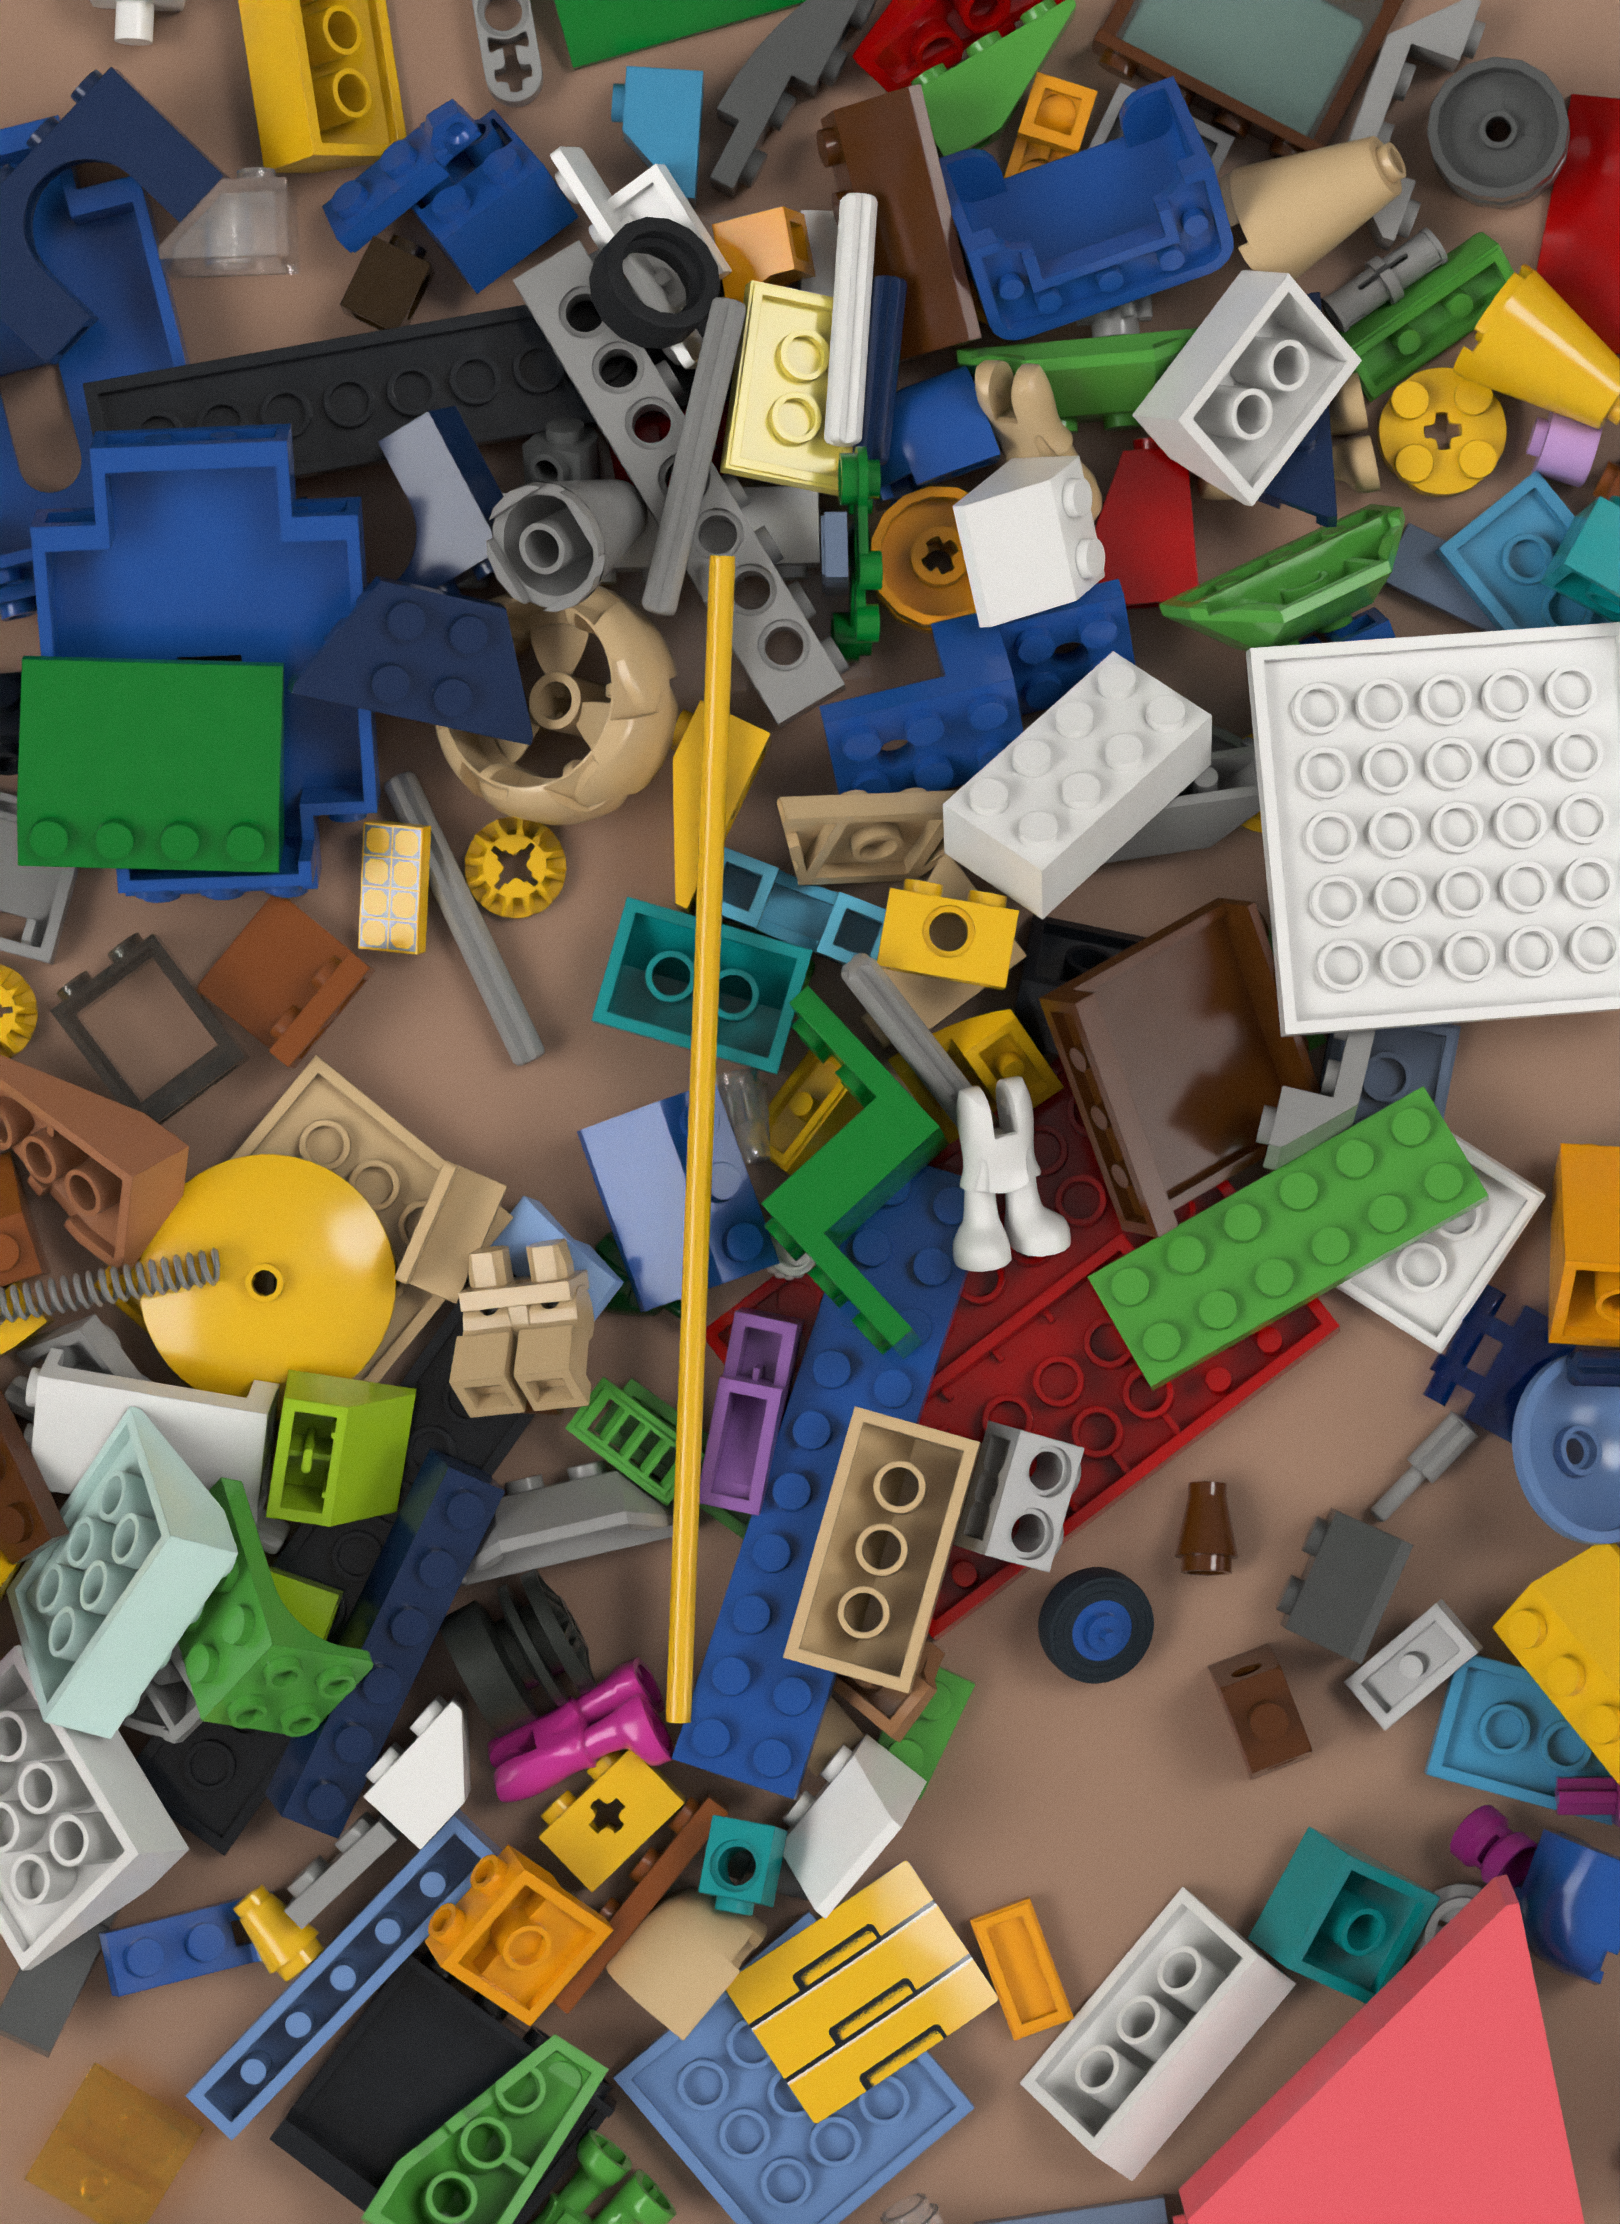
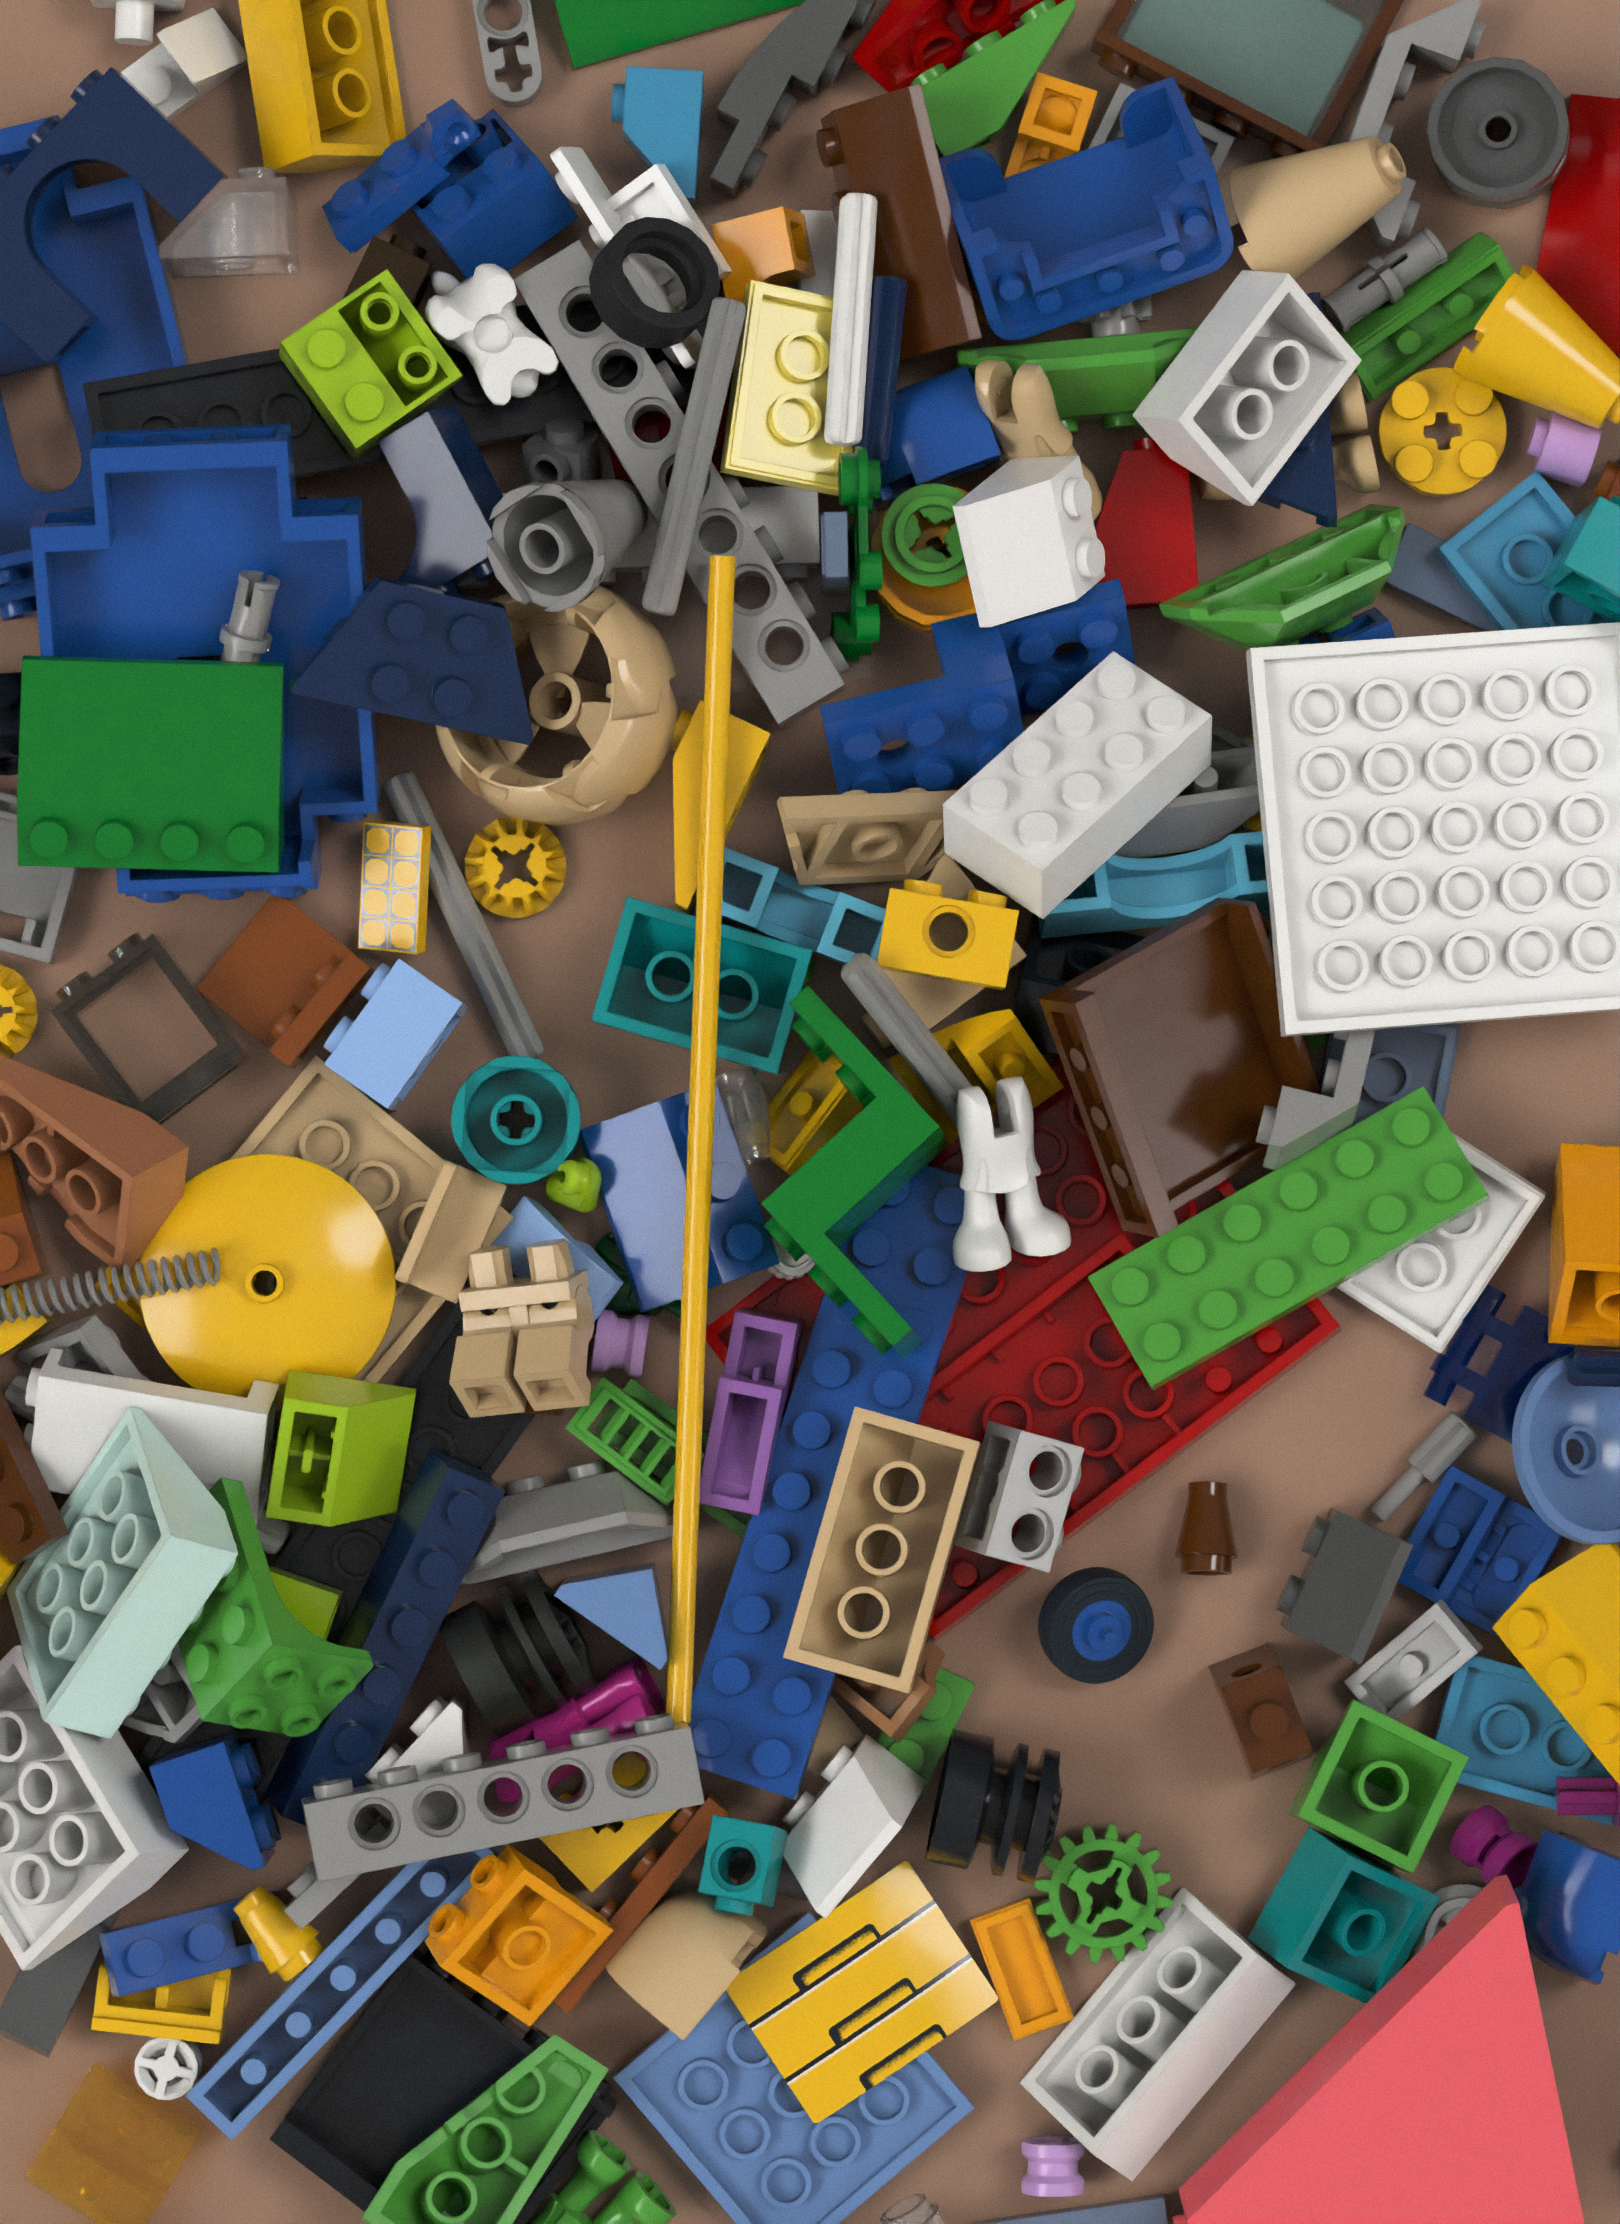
(164, 2076): none -> white wheel
(178, 2011): none -> yellow hinge
(187, 63): none -> white slope
(213, 1799): none -> blue slope
(246, 633): none -> light grey pin
(369, 364): none -> lime slope
(394, 1033): none -> light blue brick
(483, 324): none -> white animal
(493, 1092): none -> teal brick
(576, 1187): none -> lime arm
(621, 1343): none -> lavender wheel
(623, 1604): none -> medium blue slope
(667, 1785): none -> light grey brick
(902, 531): none -> bright green gear
(994, 1806): none -> black wheel
(1052, 2166): none -> lavender wheel
(1127, 1906): none -> bright green gear
(1162, 890): none -> medium azure arch
(1378, 1786): none -> bright green slope
(1477, 1549): none -> blue slope

